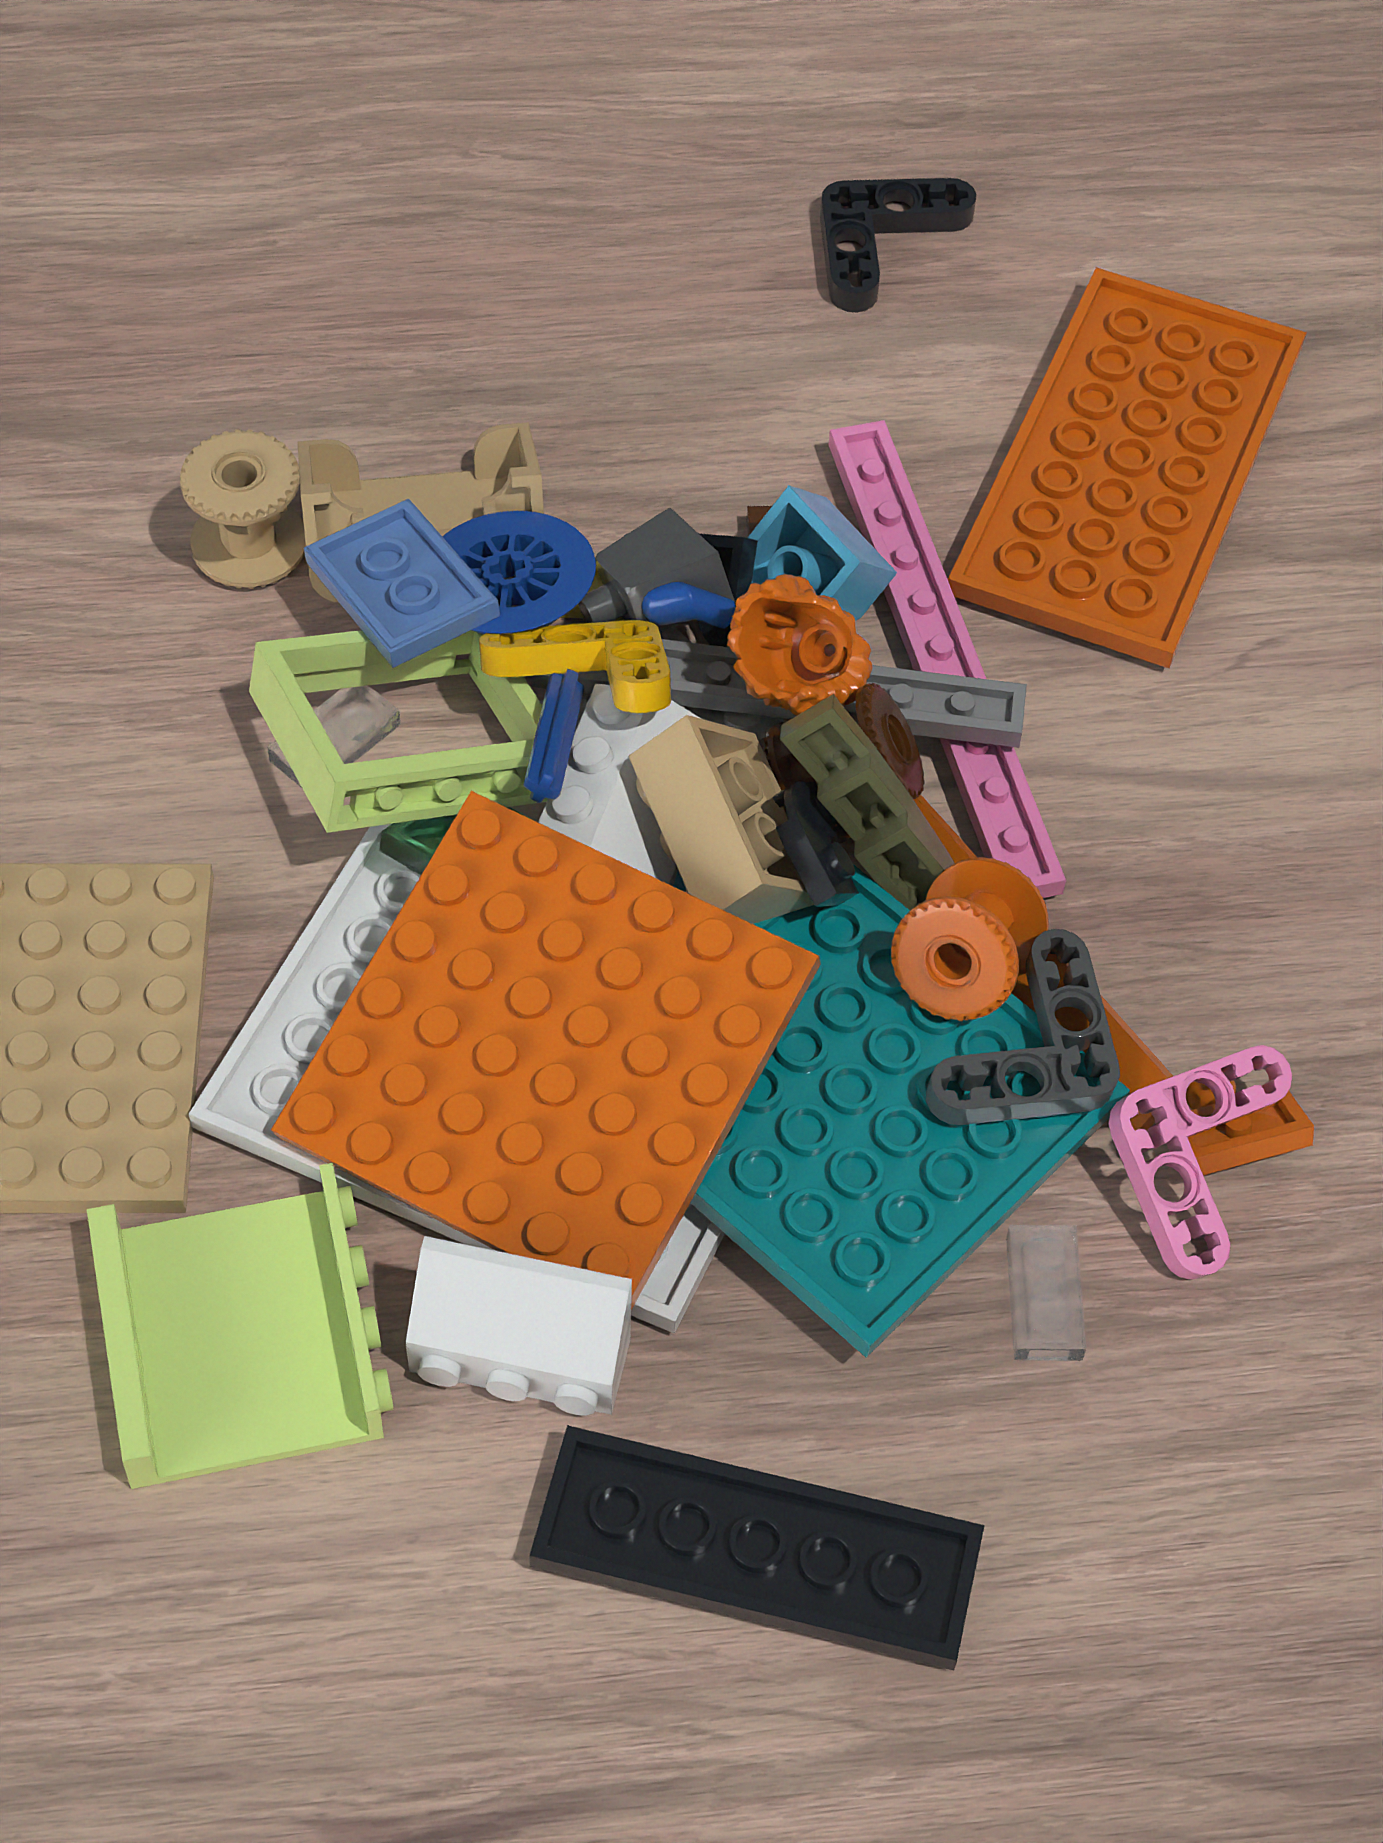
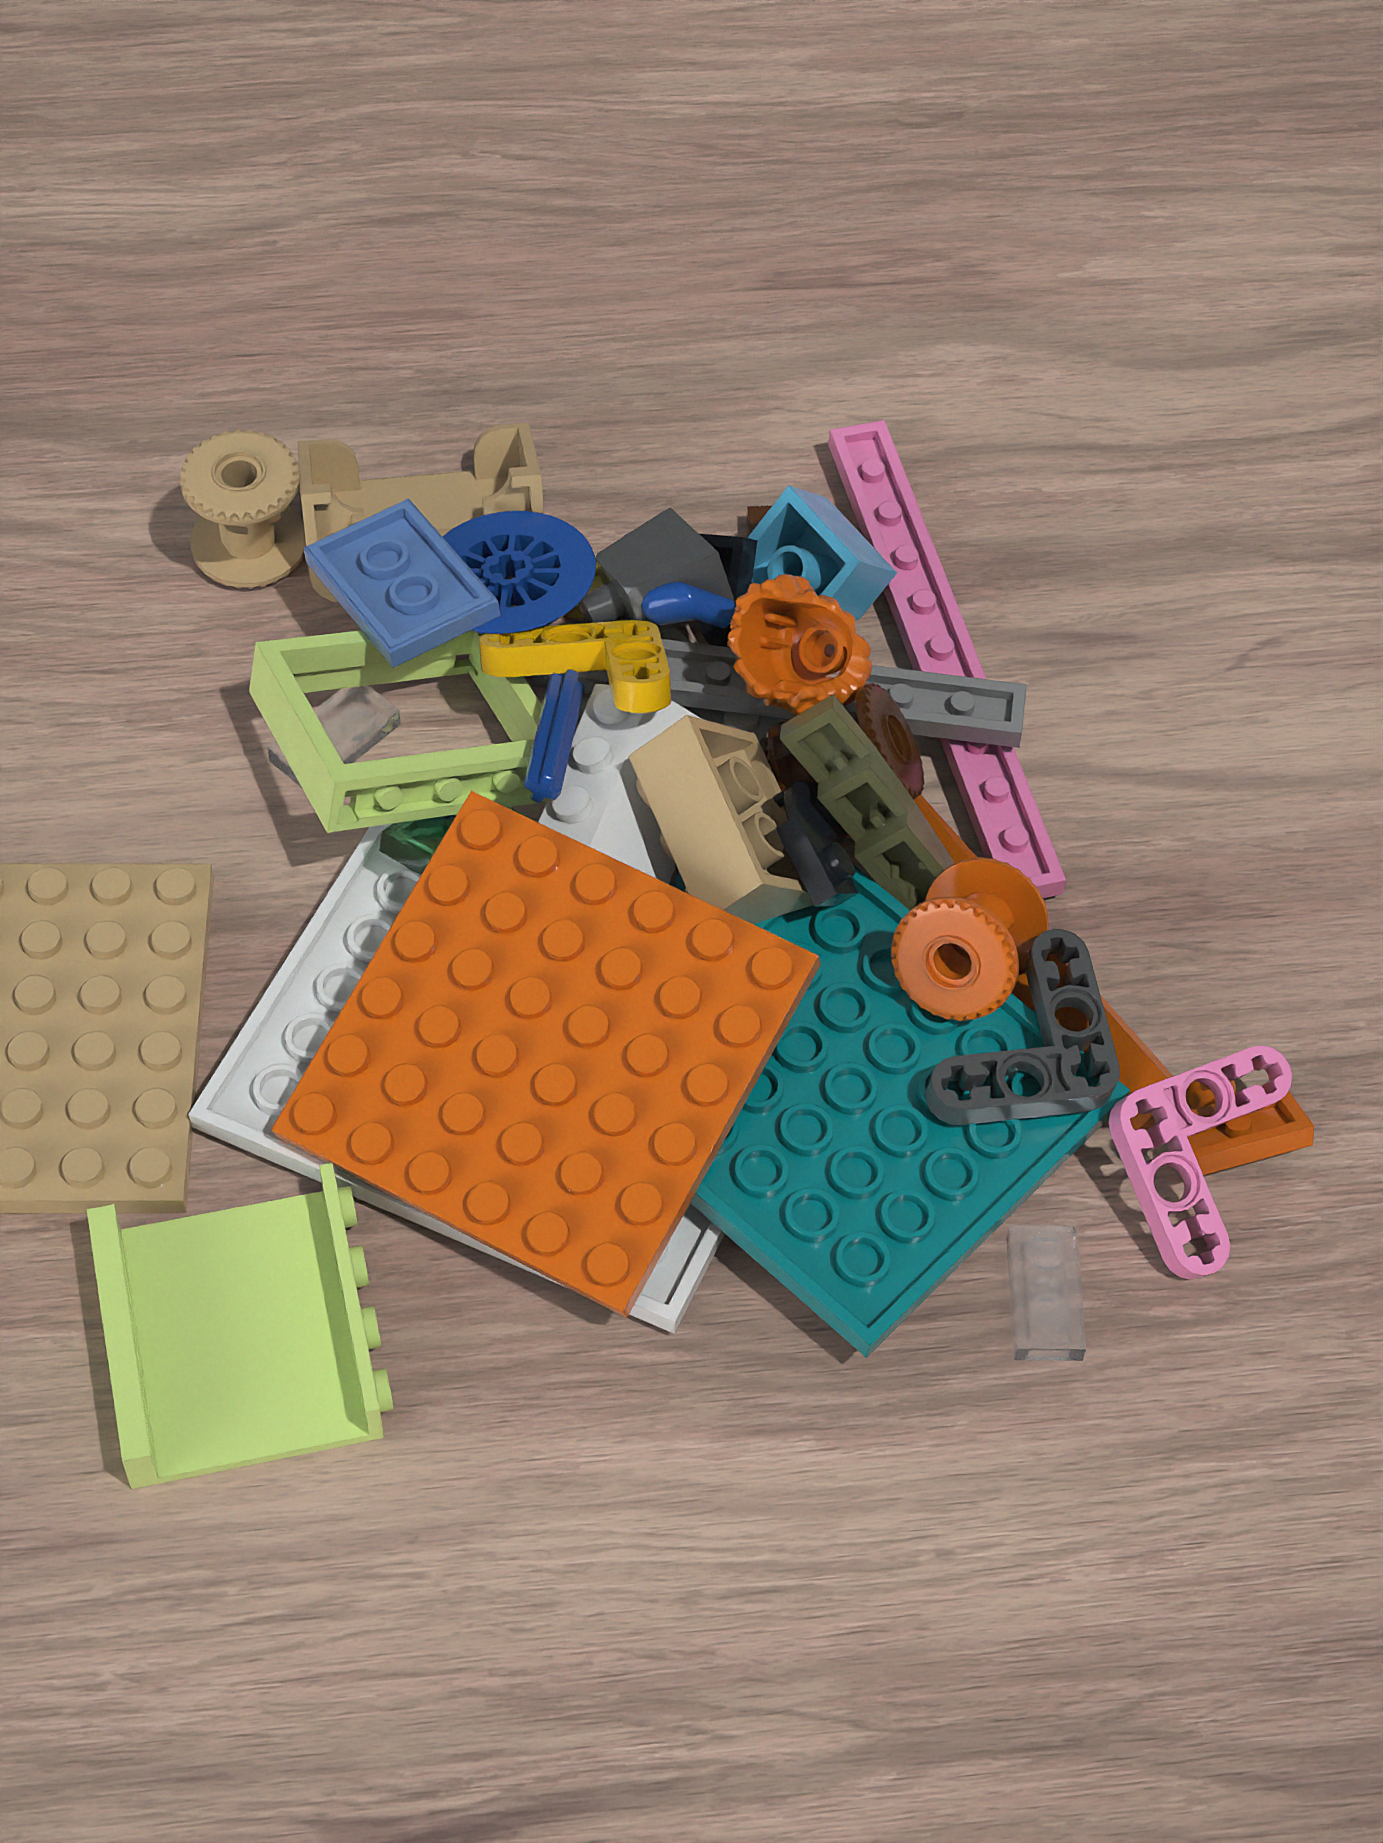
(519, 1326): white slope -> none
(758, 1547): black plate -> none
(862, 224): black beam -> none
(1128, 467): orange plate -> none

